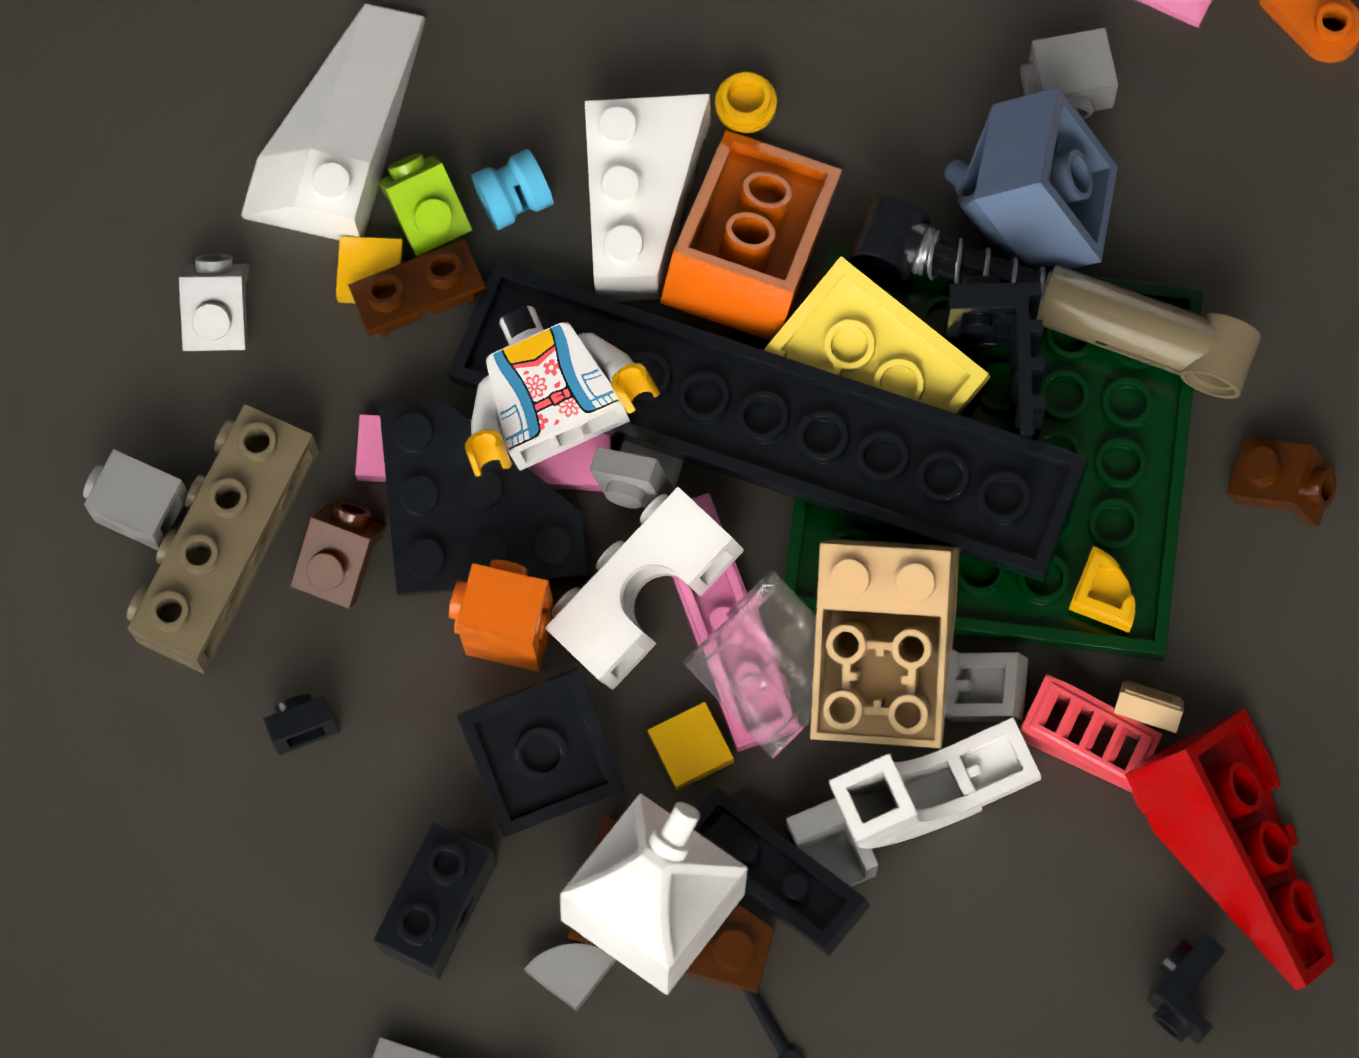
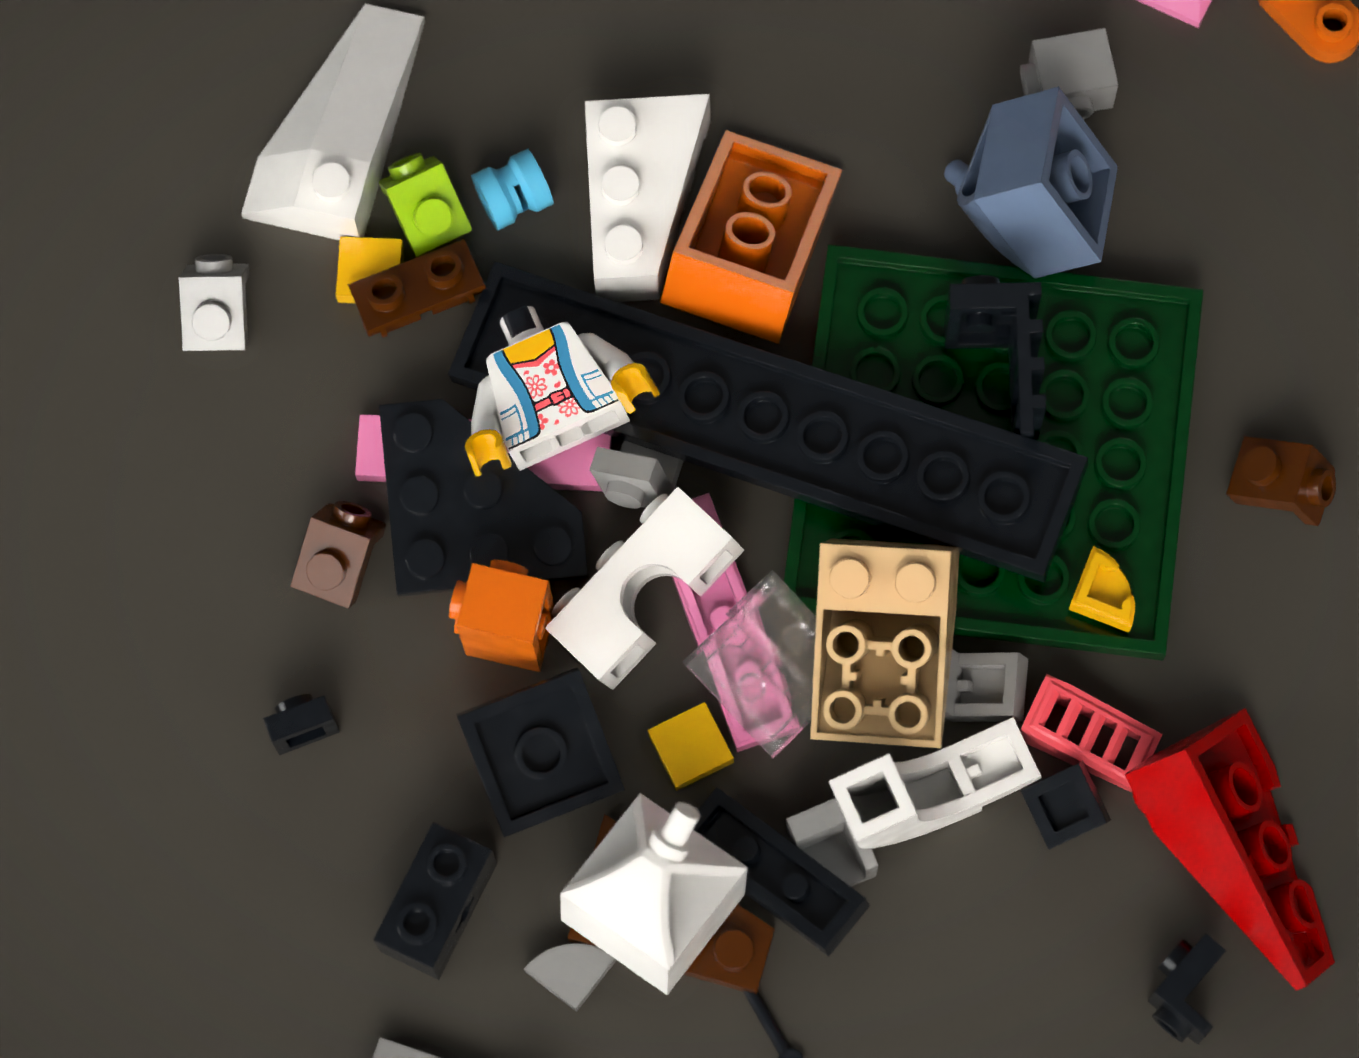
(134, 499): light grey brick -> none
(223, 538): dark tan brick -> none
(745, 102): yellow plate -> none
(872, 338): light yellow wing -> none
(1066, 805): none -> black plate
(1149, 706): tan tile -> none
(1205, 350): dark tan piece -> none

